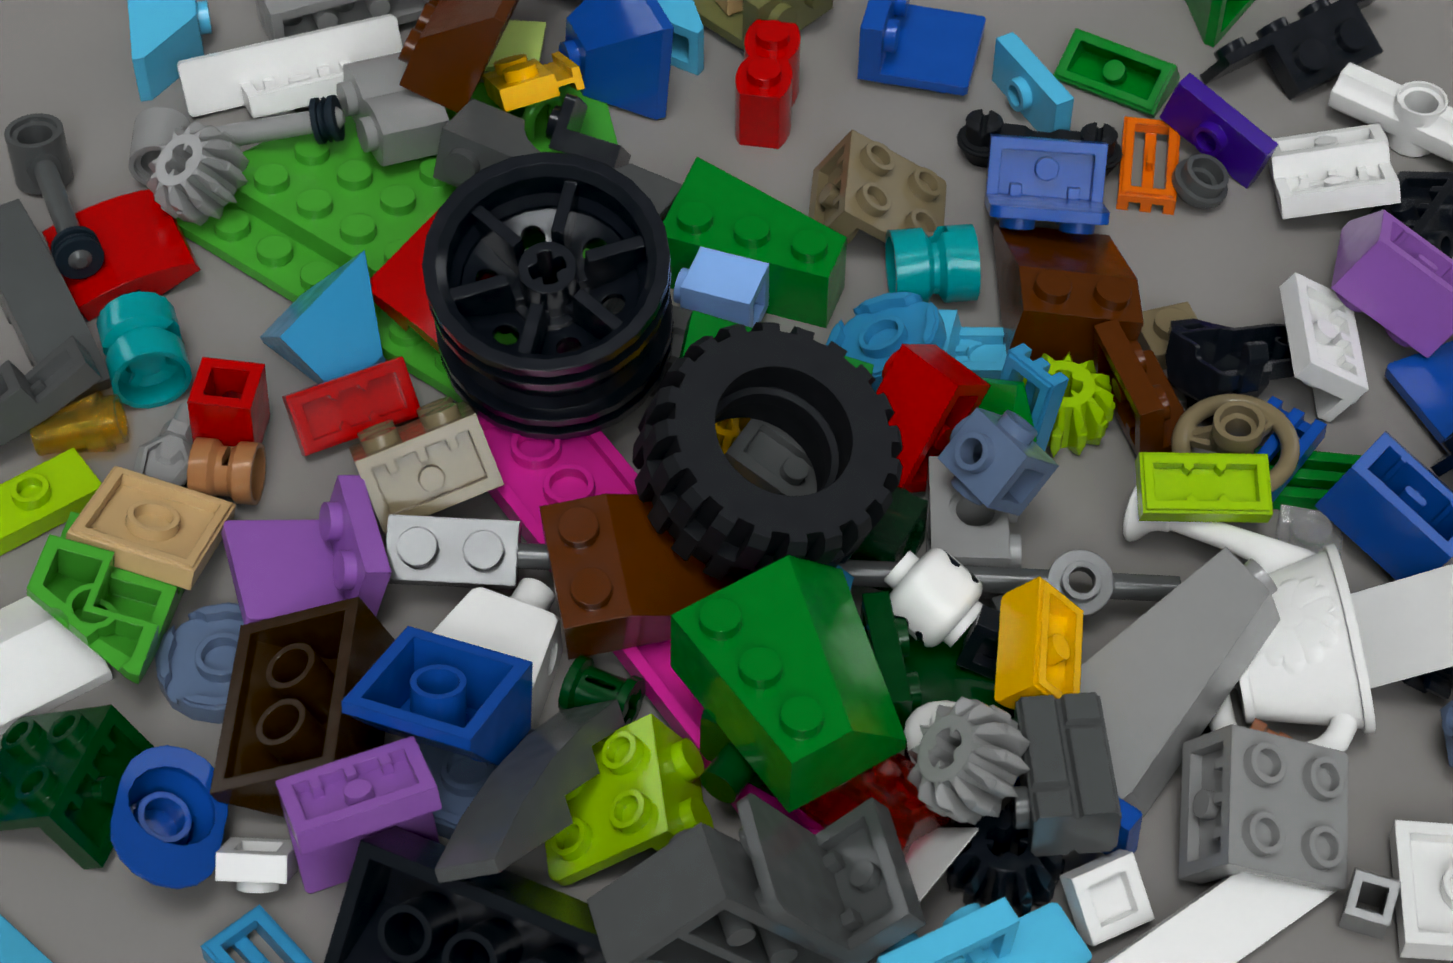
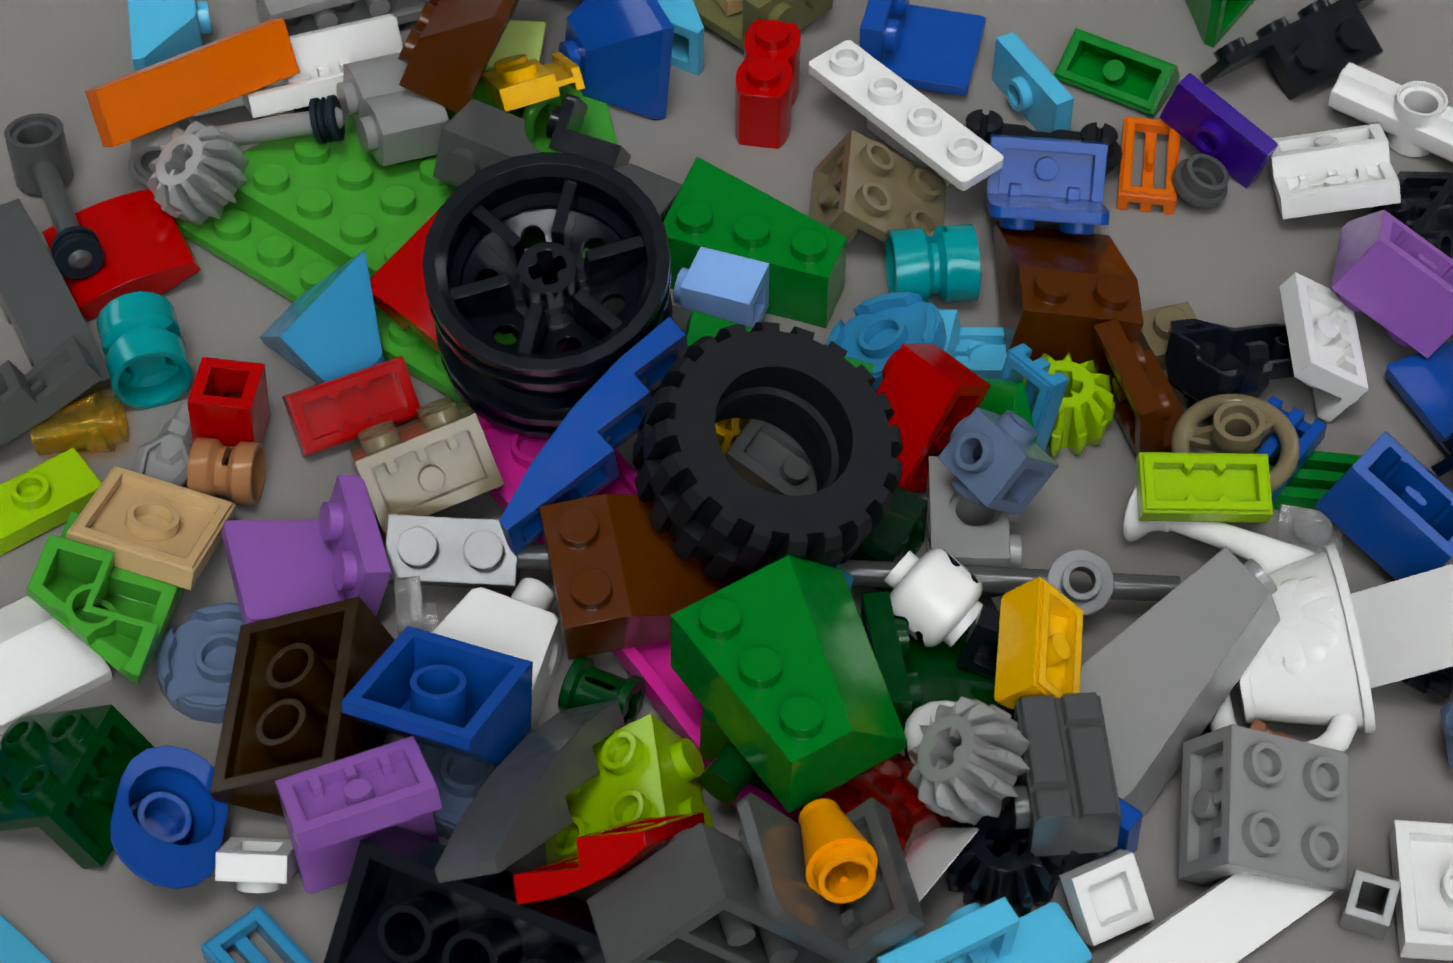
(192, 82): none -> orange tile
(410, 606): none -> clear plate
(580, 452): none -> blue slope
(601, 856): none -> red slope
(835, 853): none -> light orange cone
(905, 116): none -> white bracket

